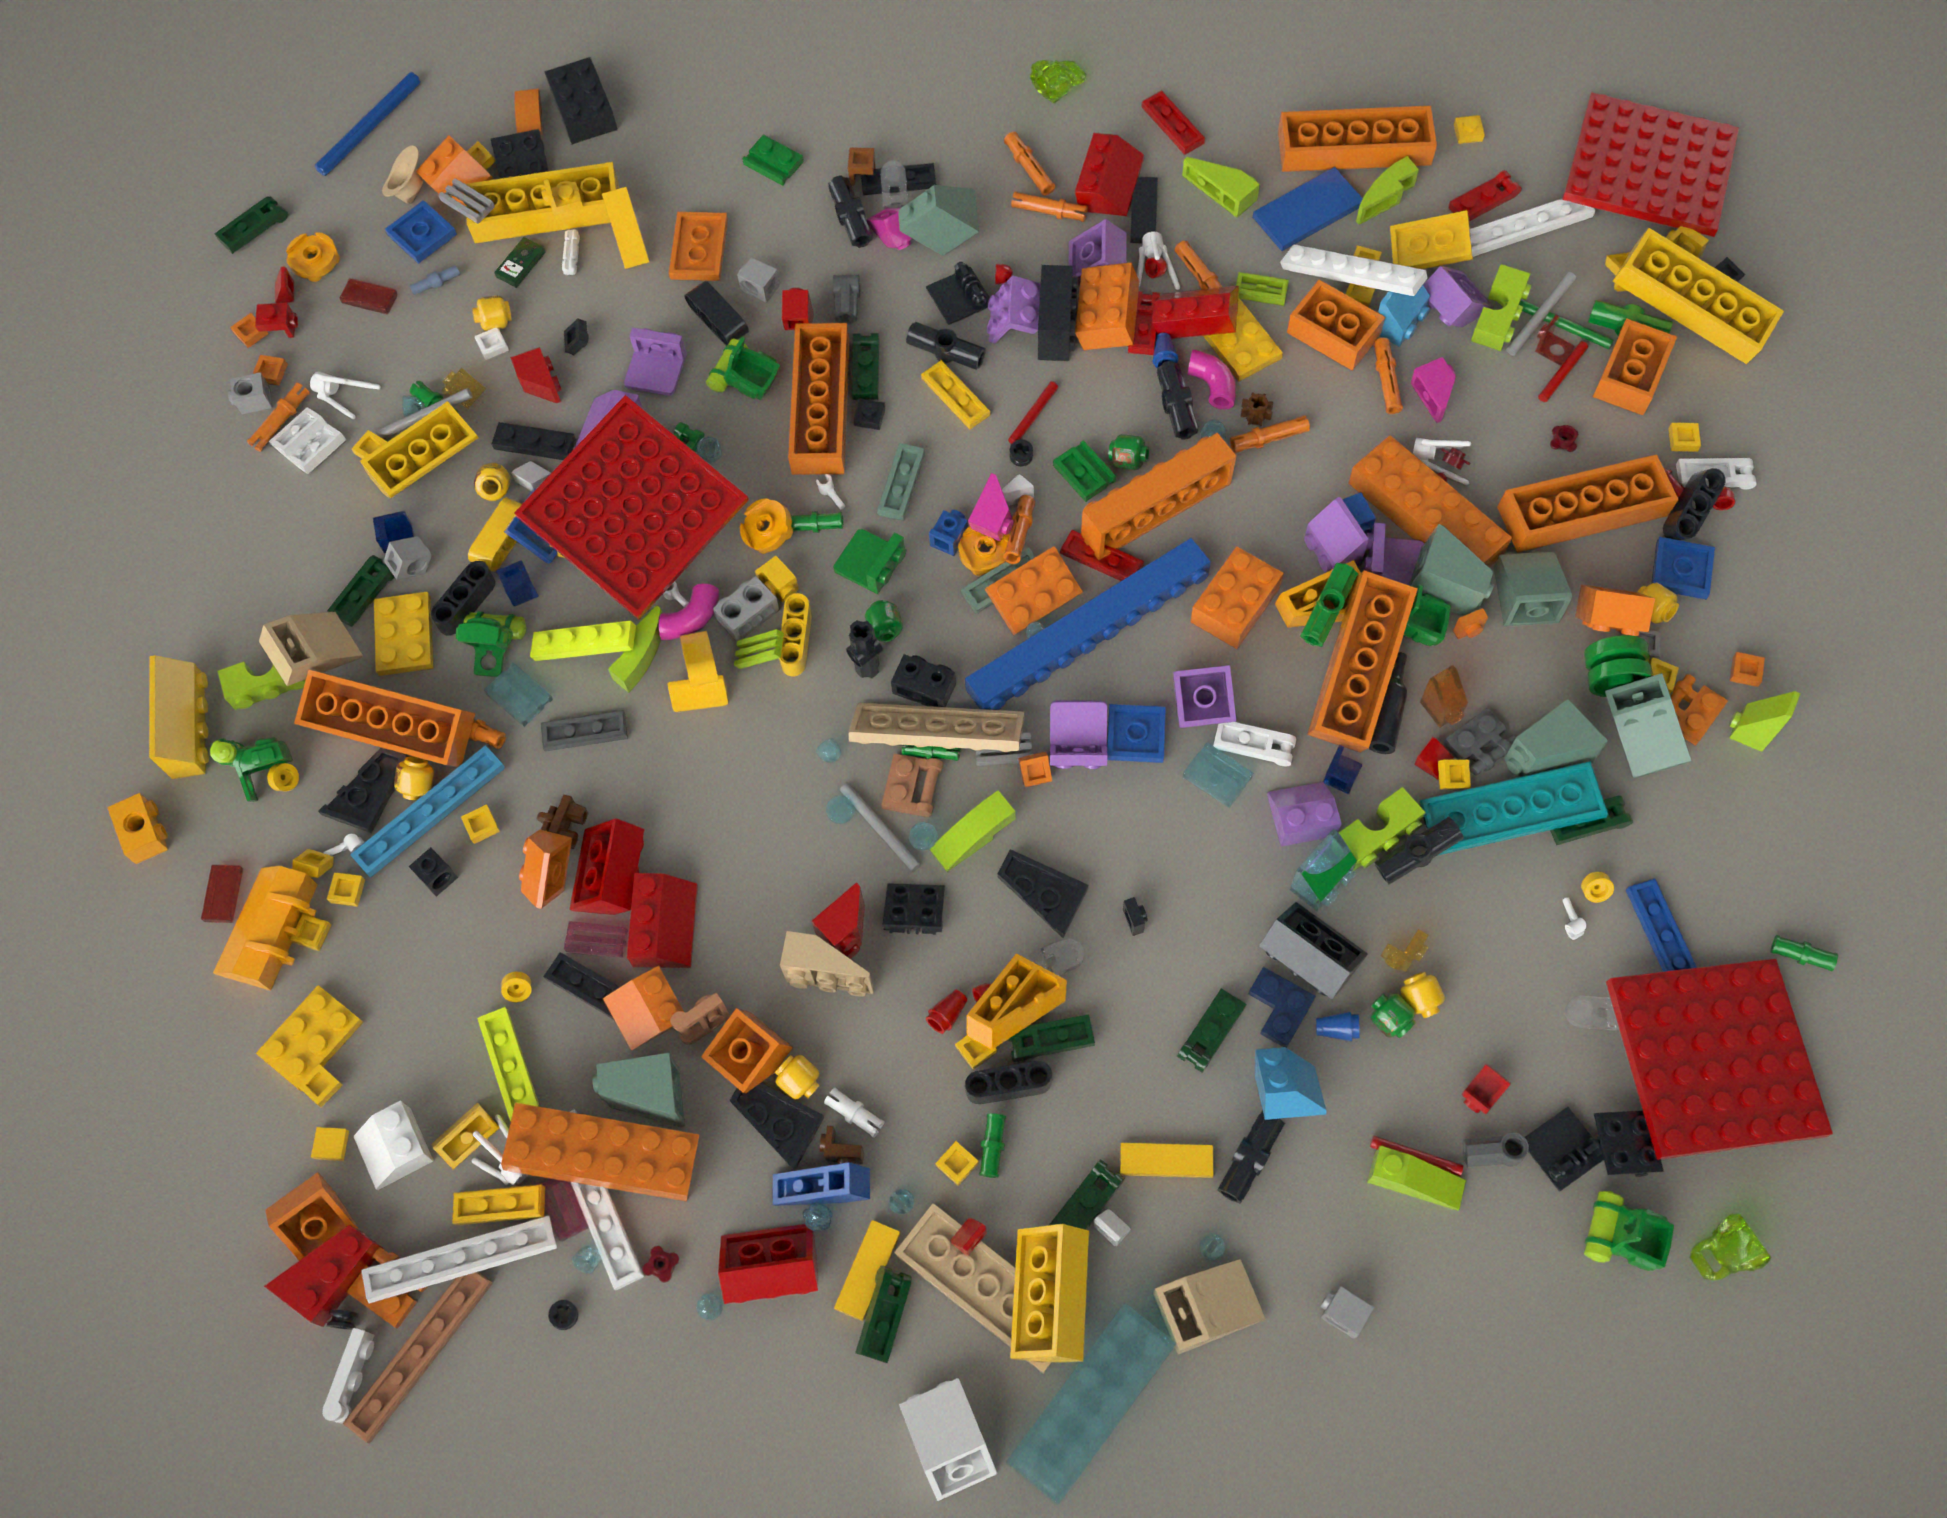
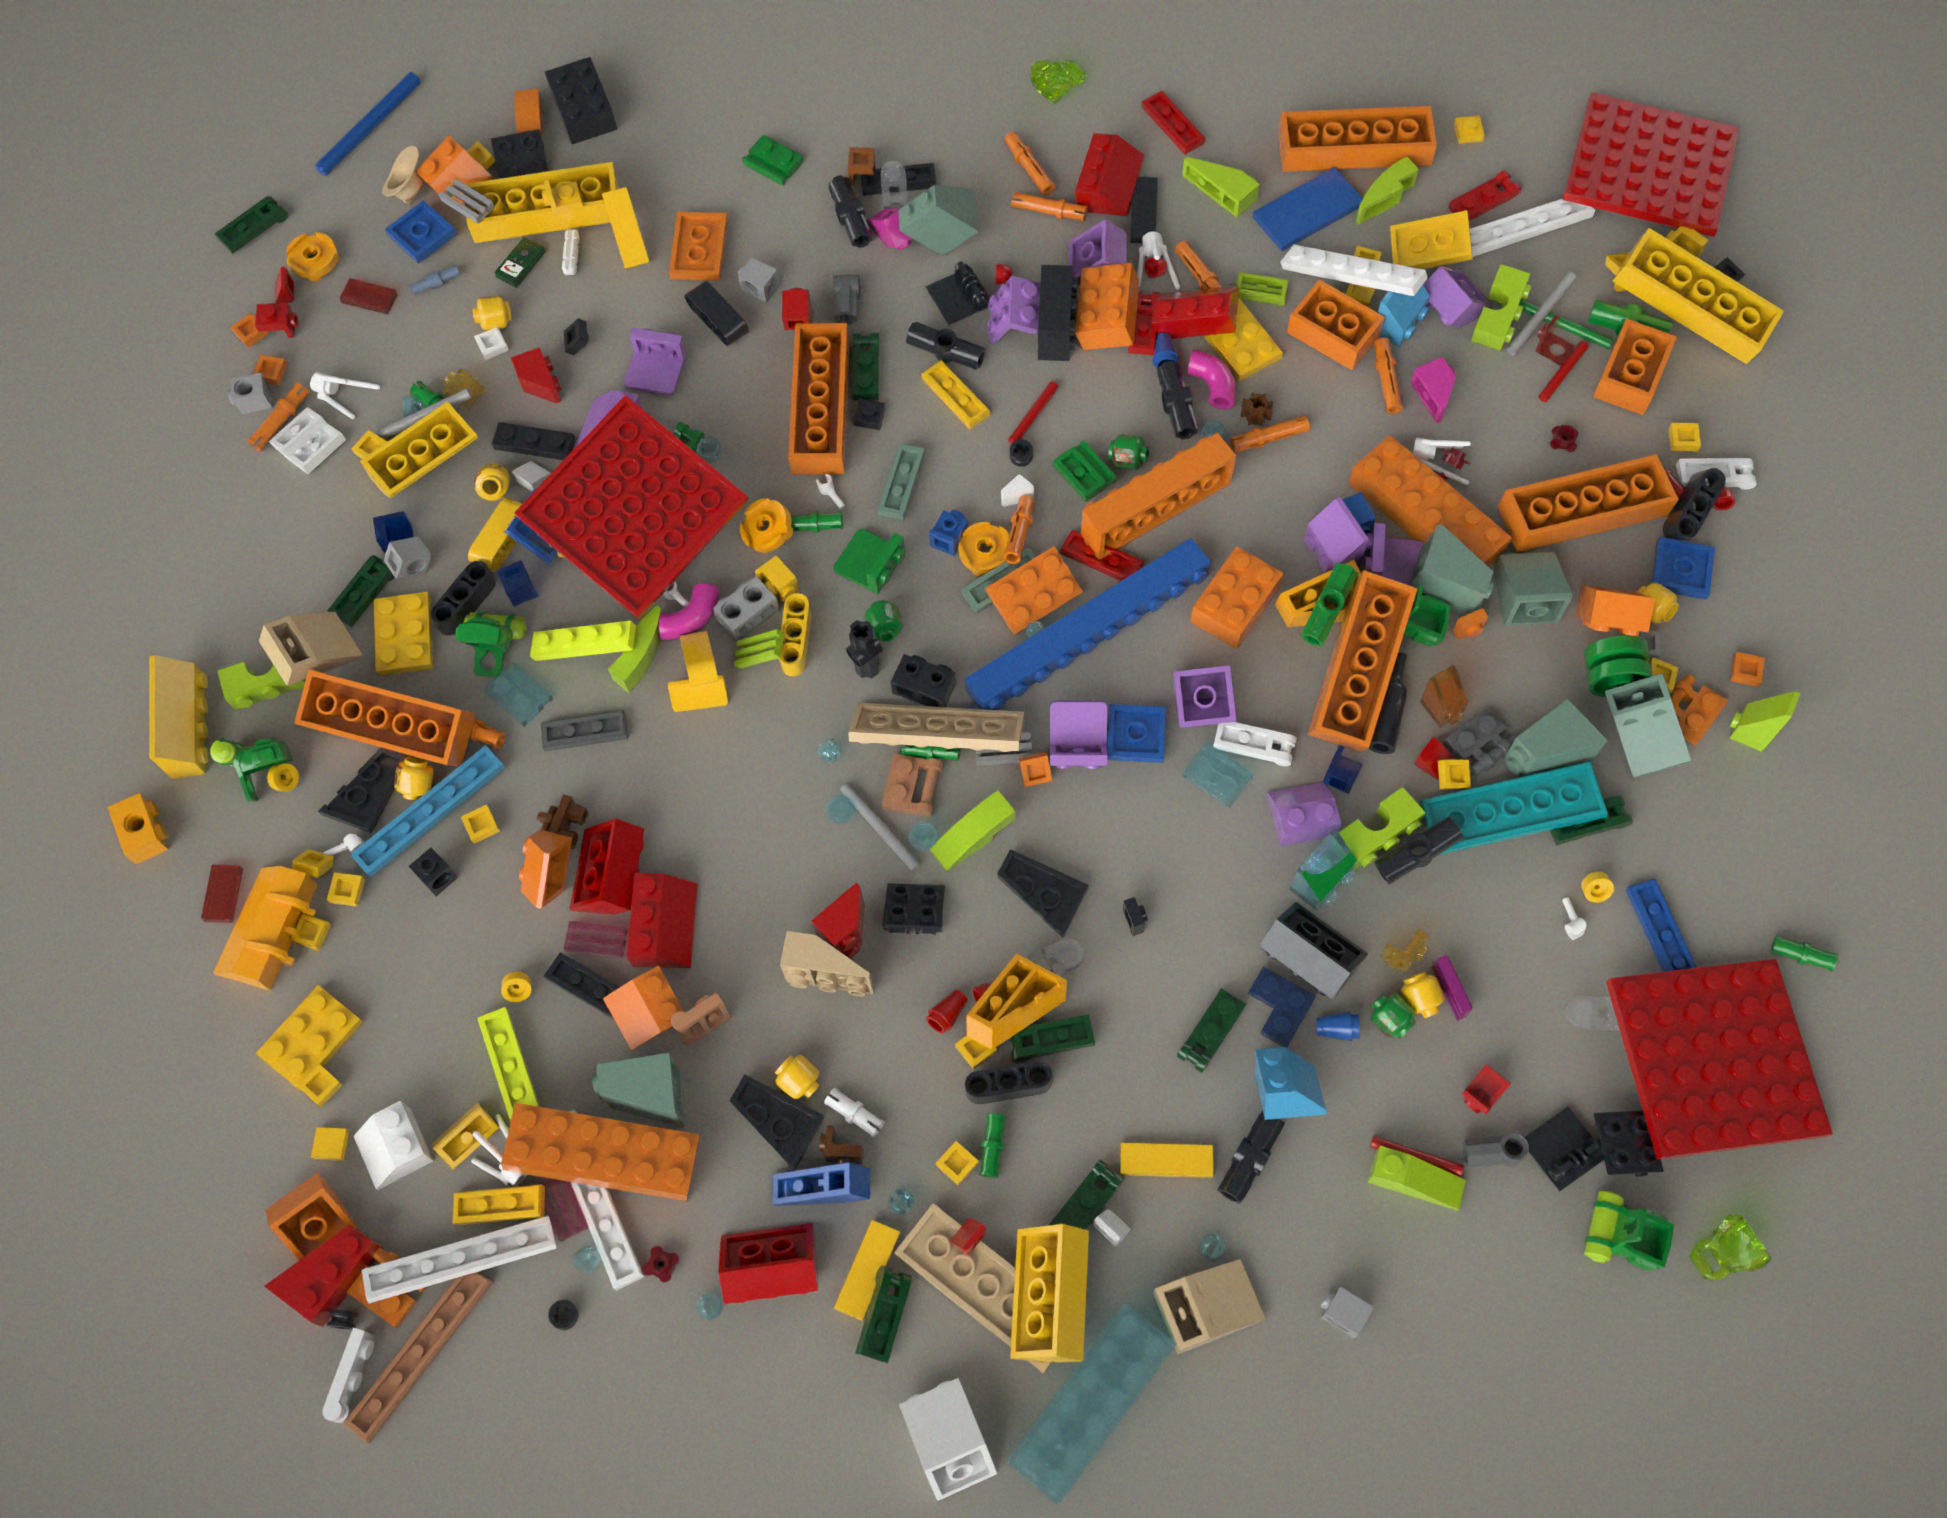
(743, 369): green piece -> none
(746, 1050): orange slope -> none
(817, 1217): clear light blue plate -> none
(991, 511): dark pink slope -> none
(1452, 987): none -> magenta tile

